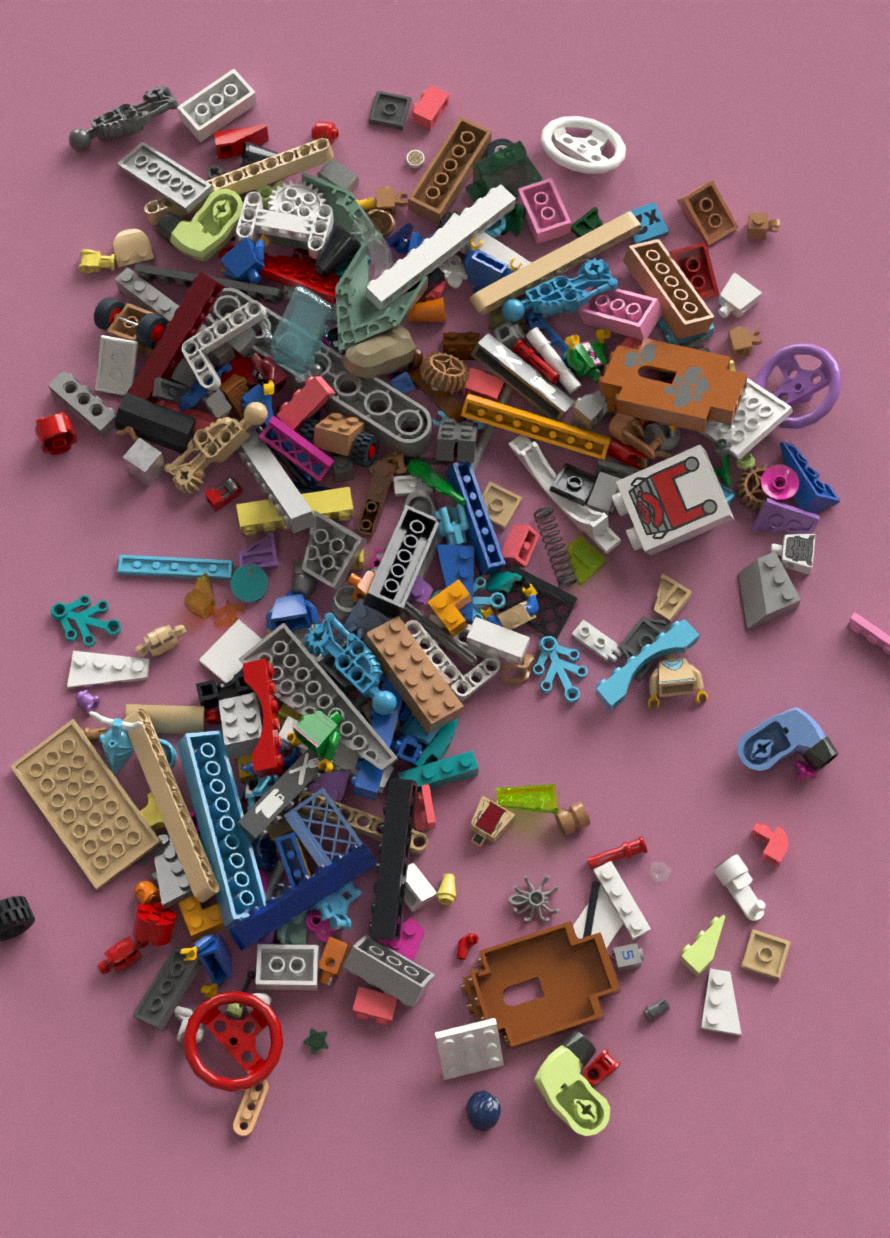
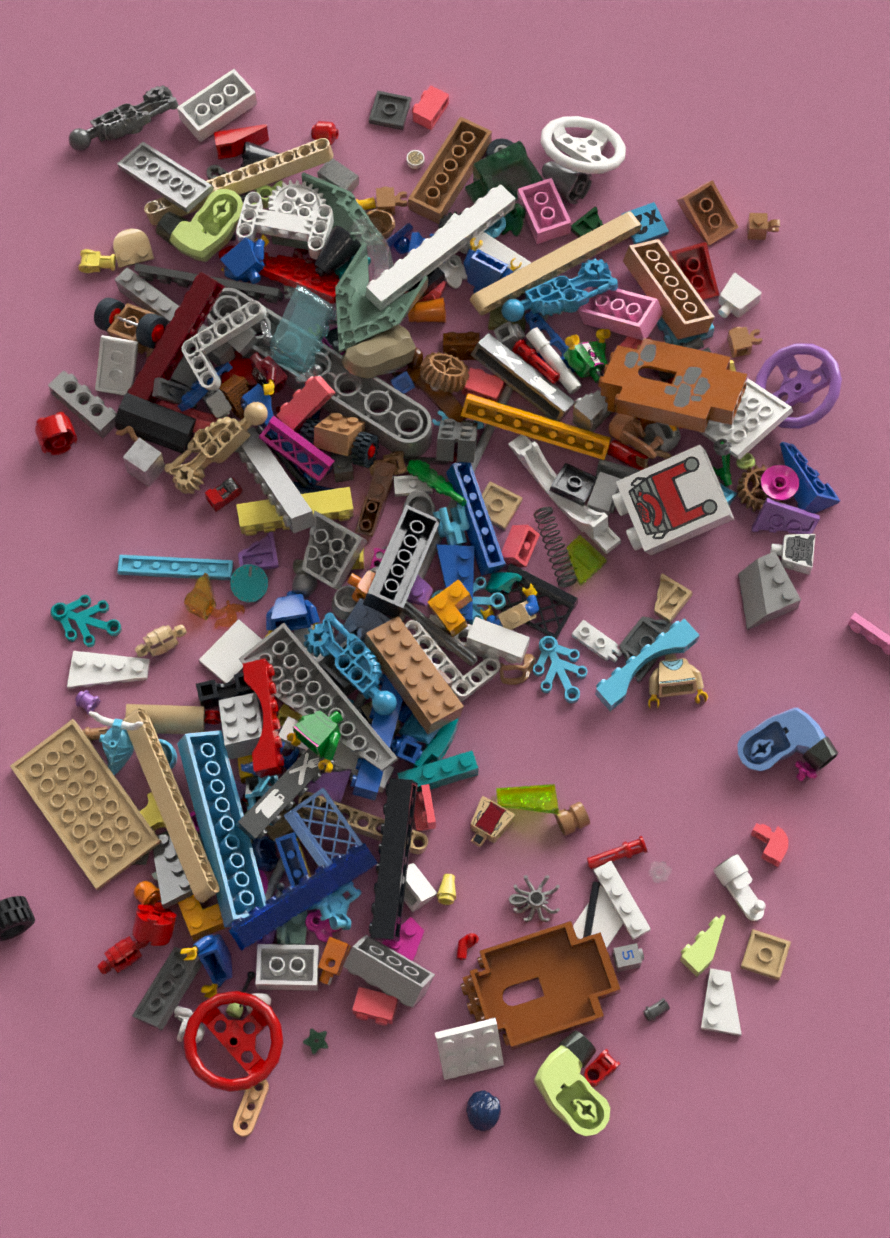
(568, 183): none -> dark grey cone

